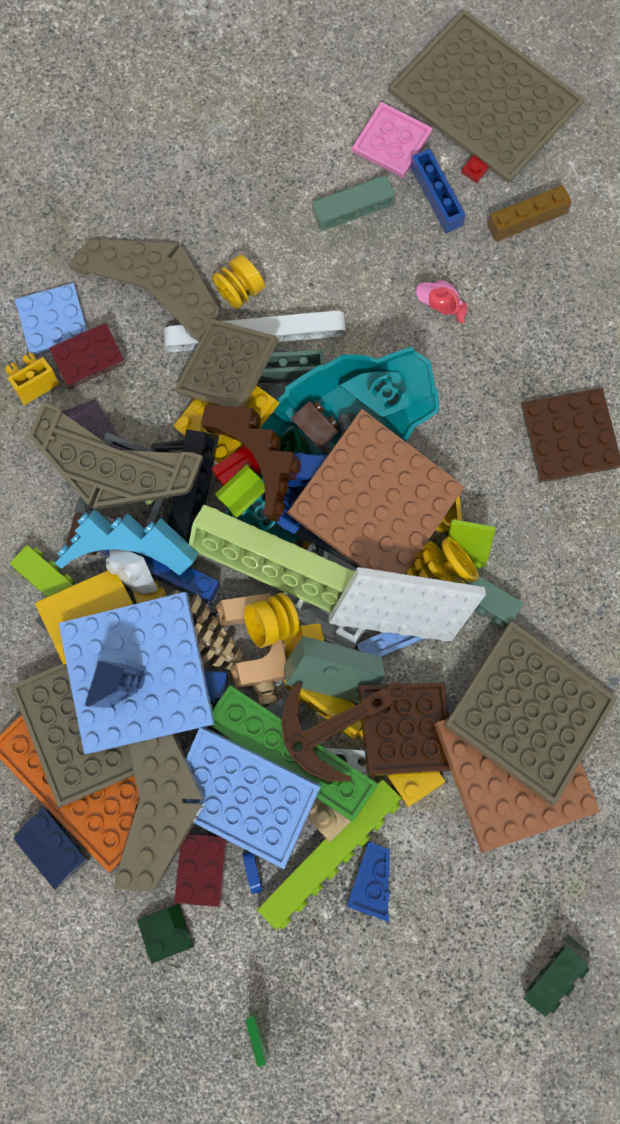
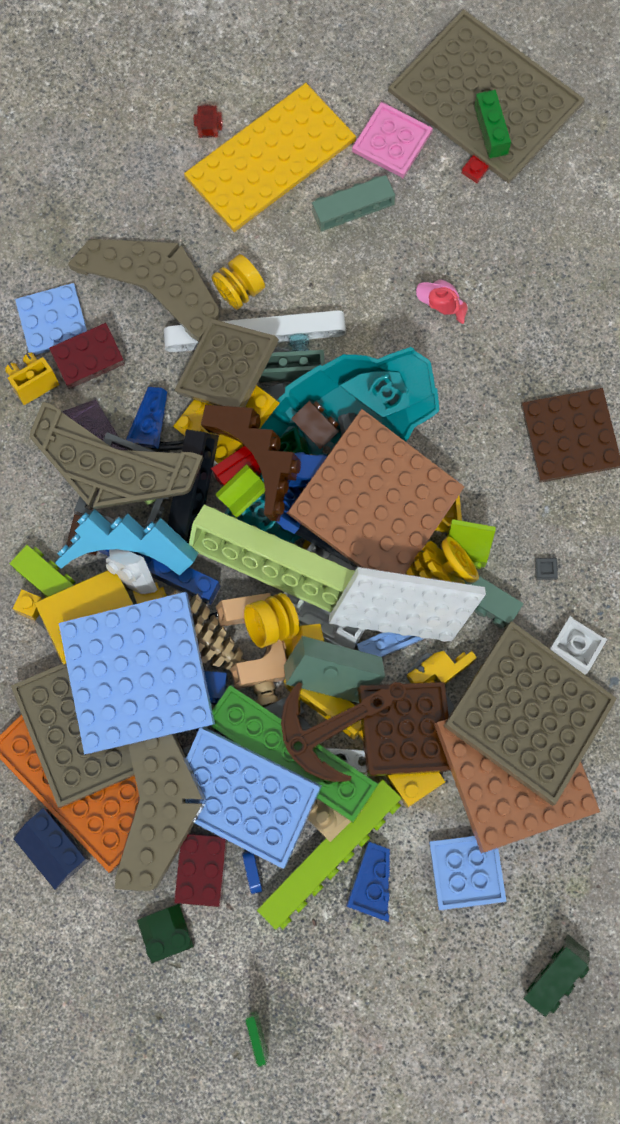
(25, 605): none -> yellow brick
(113, 684): dark blue slope -> none
(149, 419): none -> blue wing
(208, 121): none -> clear red brick
(270, 157): none -> yellow plate
(299, 342): none -> clear light blue wheel
(437, 190): blue brick -> none
(439, 667): none -> yellow plate
(465, 875): none -> light blue plate
(492, 124): none -> green brick
(529, 213): pearl gold brick -> none
(546, 569): none -> dark grey tile
(578, 645): none -> white slope

